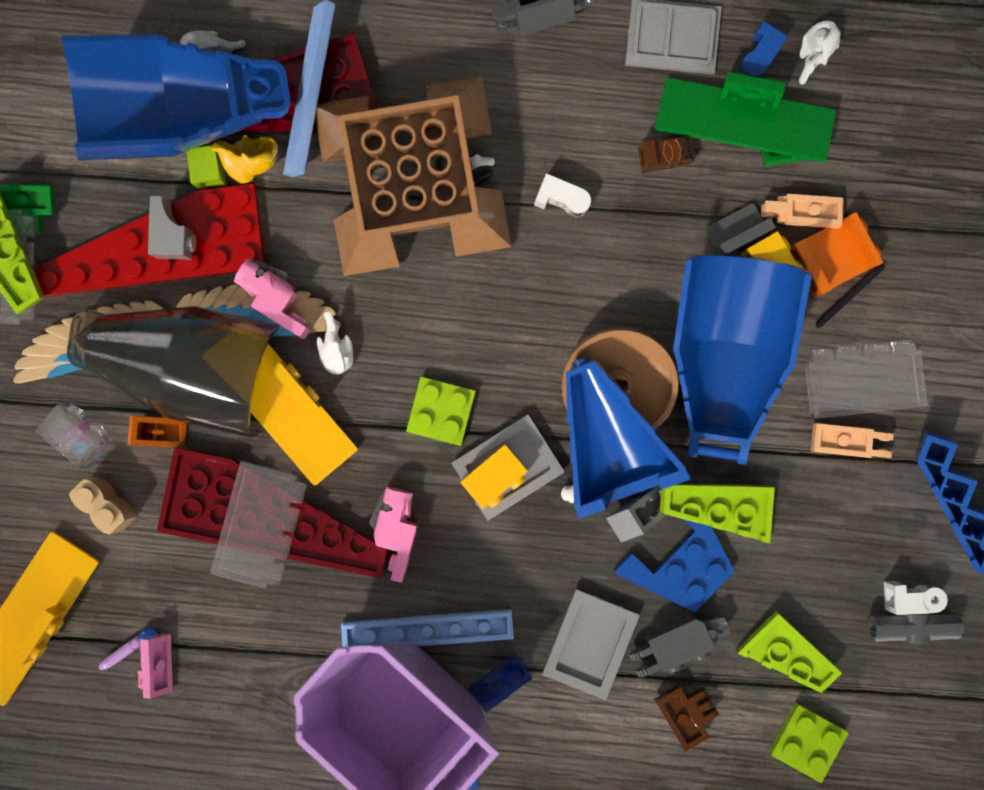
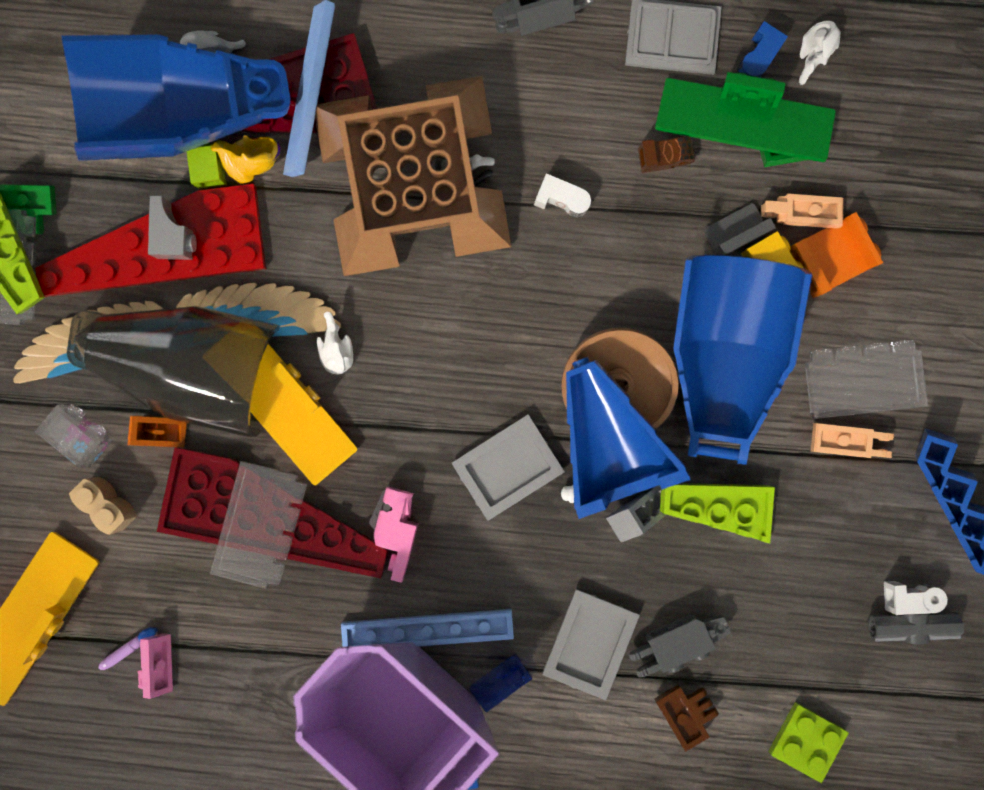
(272, 294): bright pink plate -> none
(440, 411): lime plate -> none
(494, 476): yellow brick -> none
(688, 573): blue wing -> none
(785, 649): lime wing -> none
(862, 284): black axle -> none

